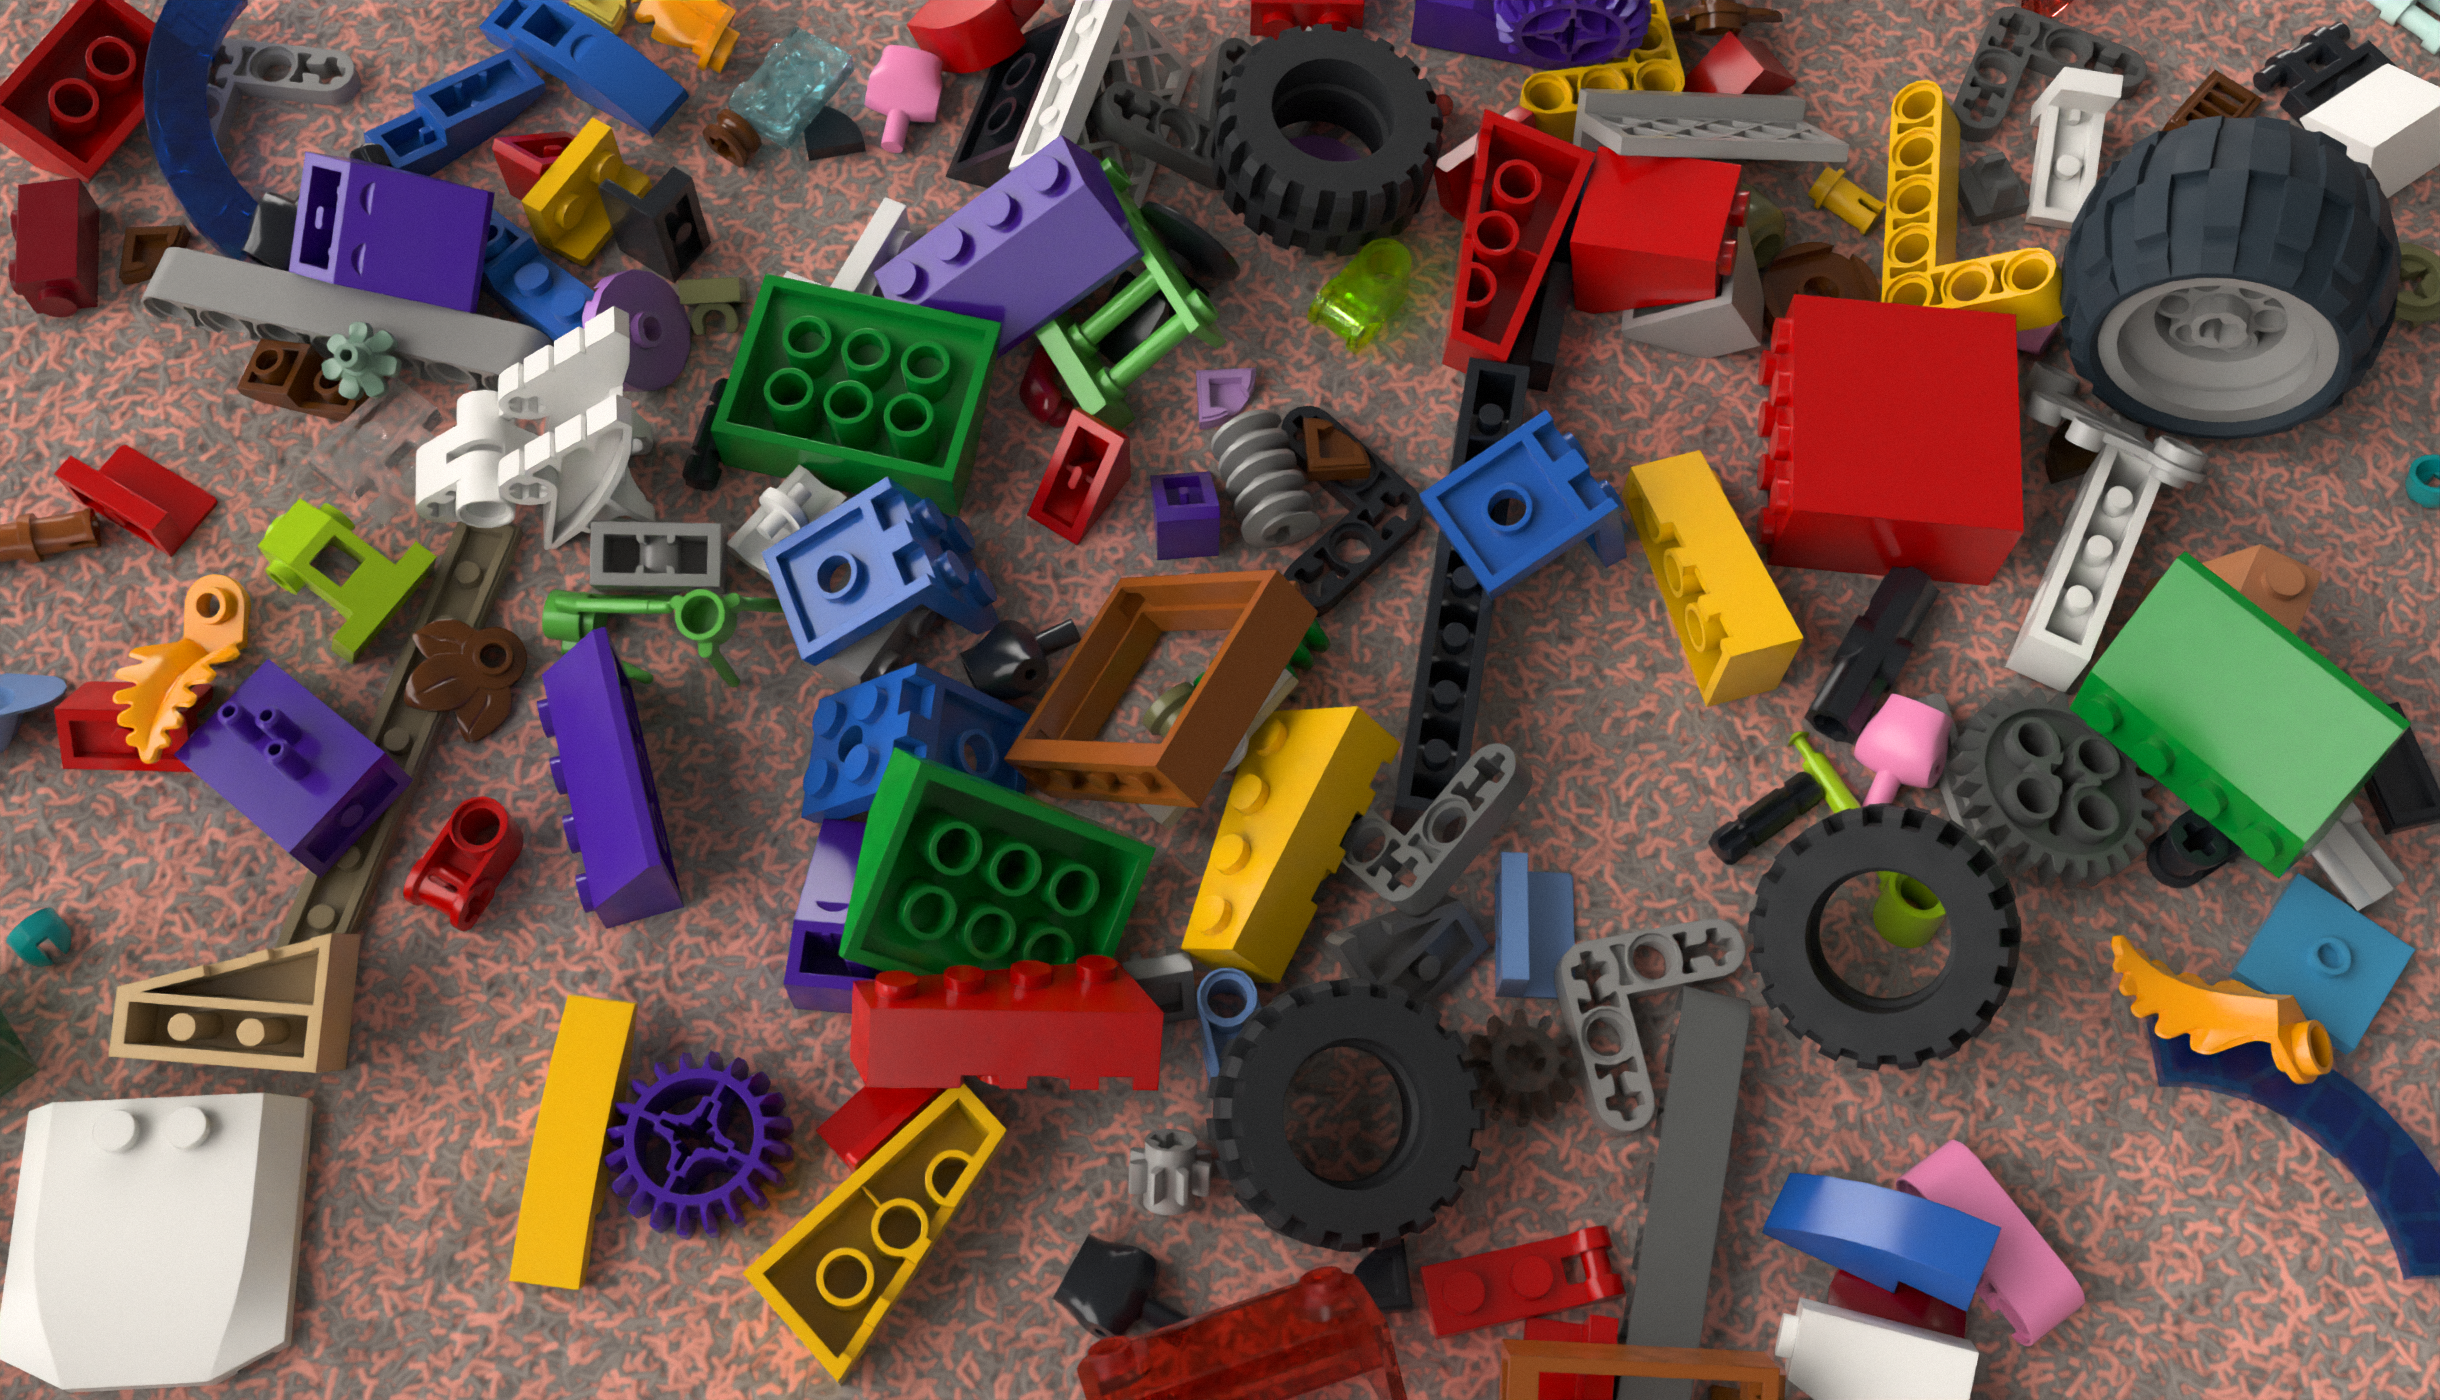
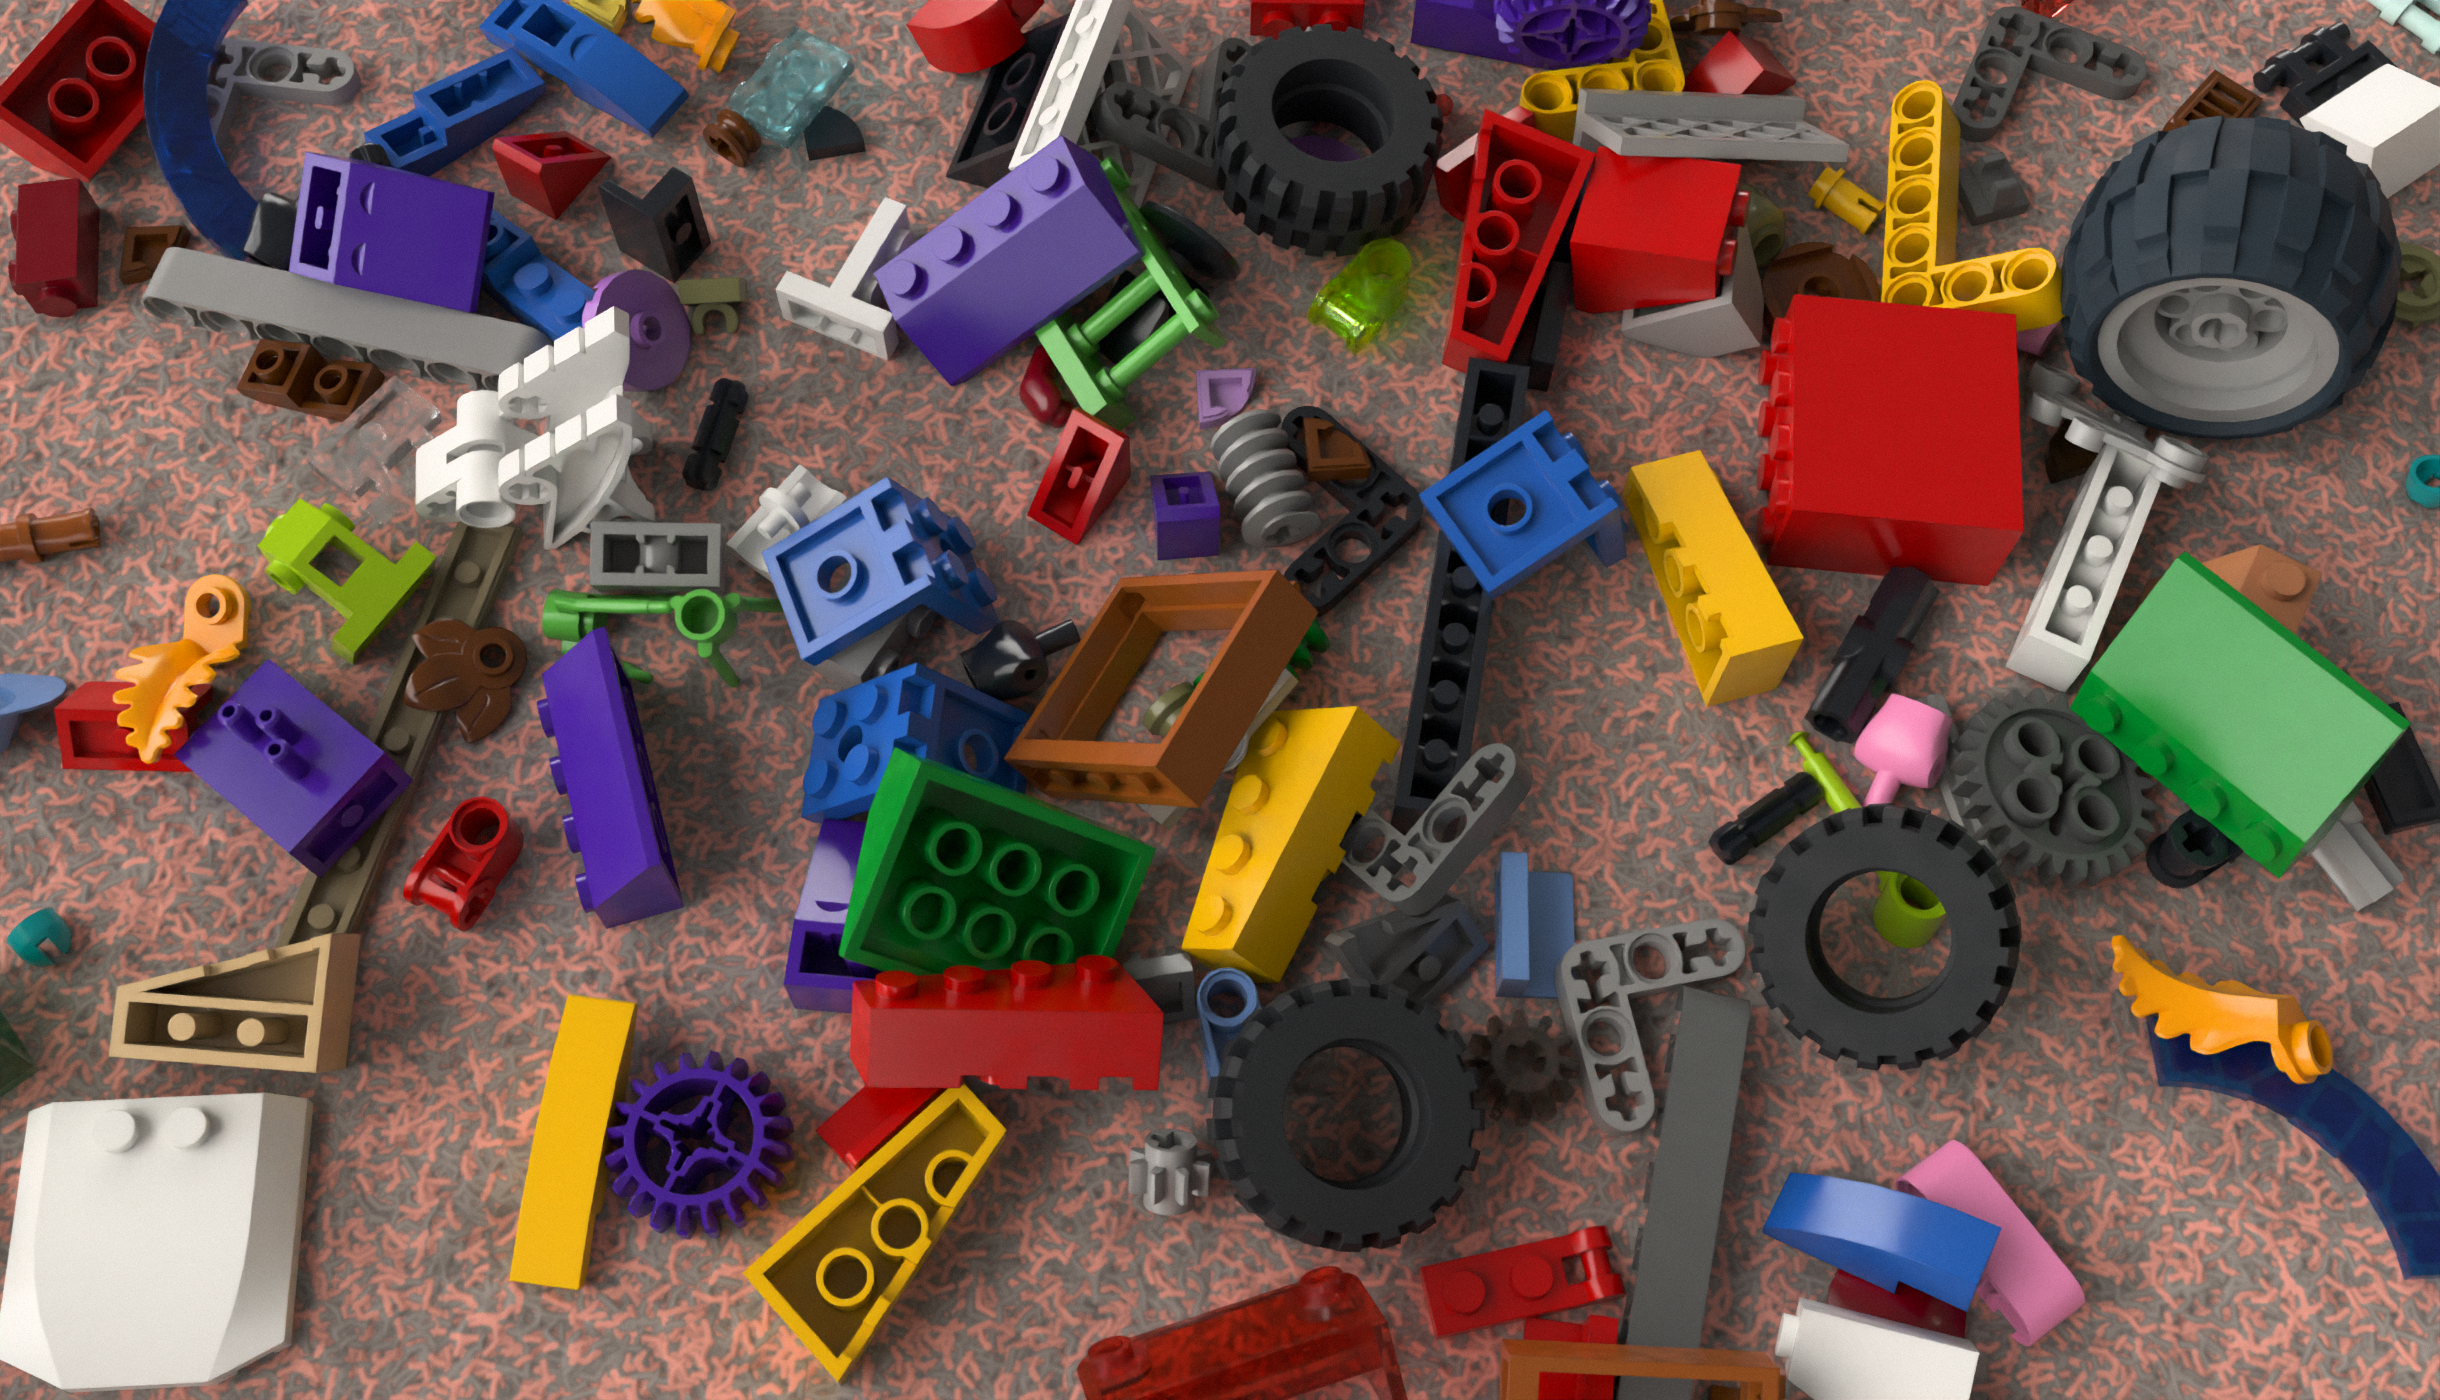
(139, 497): red panel -> none
(362, 361): sand green plant -> none
(566, 200): yellow bracket -> none
(858, 391): green slope -> none
(905, 89): bright pink piece -> none
(1113, 1289): black piece -> none
(1387, 1278): black tile -> none
(2068, 143): white bracket -> none
(2326, 958): dark azure plate -> none

